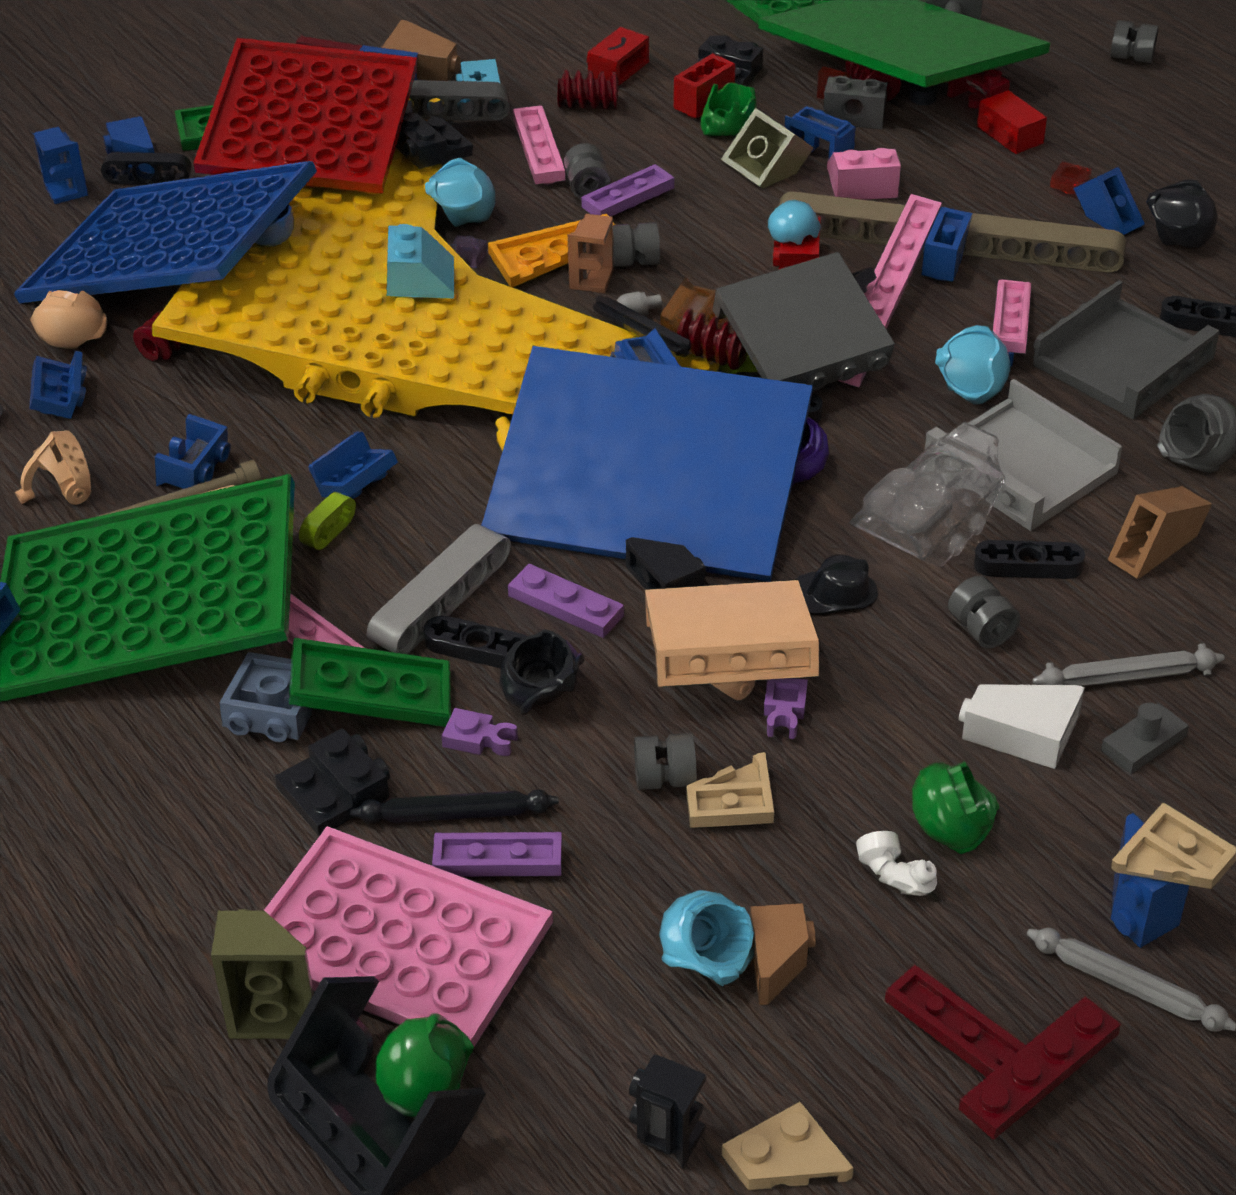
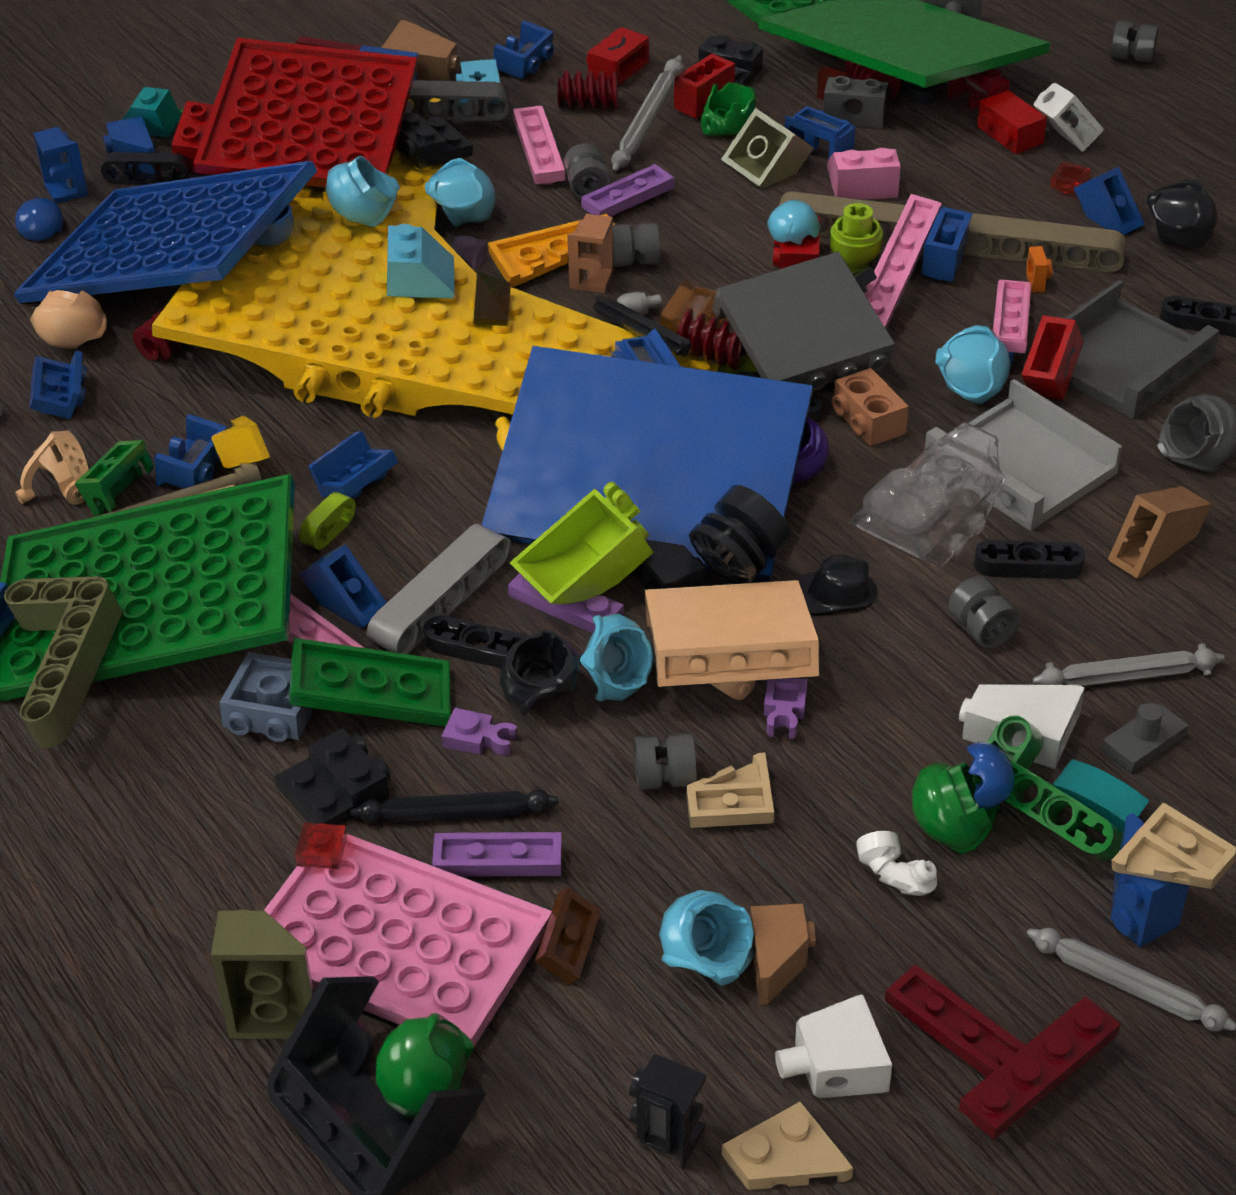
(39, 219): none -> blue hair
(84, 622): none -> olive beam
(113, 474): none -> green hinge
(157, 111): none -> teal slope
(191, 130): none -> red brick
(240, 443): none -> yellow slope
(321, 845): none -> clear red plate
(343, 587): none -> blue slope
(361, 191): none -> medium azure helmet
(491, 300): none -> dark brown slope
(525, 56): none -> blue window
(568, 936): none -> reddish brown plate
(586, 548): none -> lime piece
(617, 657): none -> medium azure helmet
(647, 113): none -> light grey wheel
(740, 535): none -> black wheel
(838, 1052): none -> white torso
(856, 236): none -> lime piece
(870, 407): none -> nougat brick
(995, 772): none -> blue hair
(1038, 269): none -> orange plate
(1049, 798): none -> green beam
(1053, 357): none -> red brick
(1060, 107): none -> white torso
(1100, 792): none -> teal slope

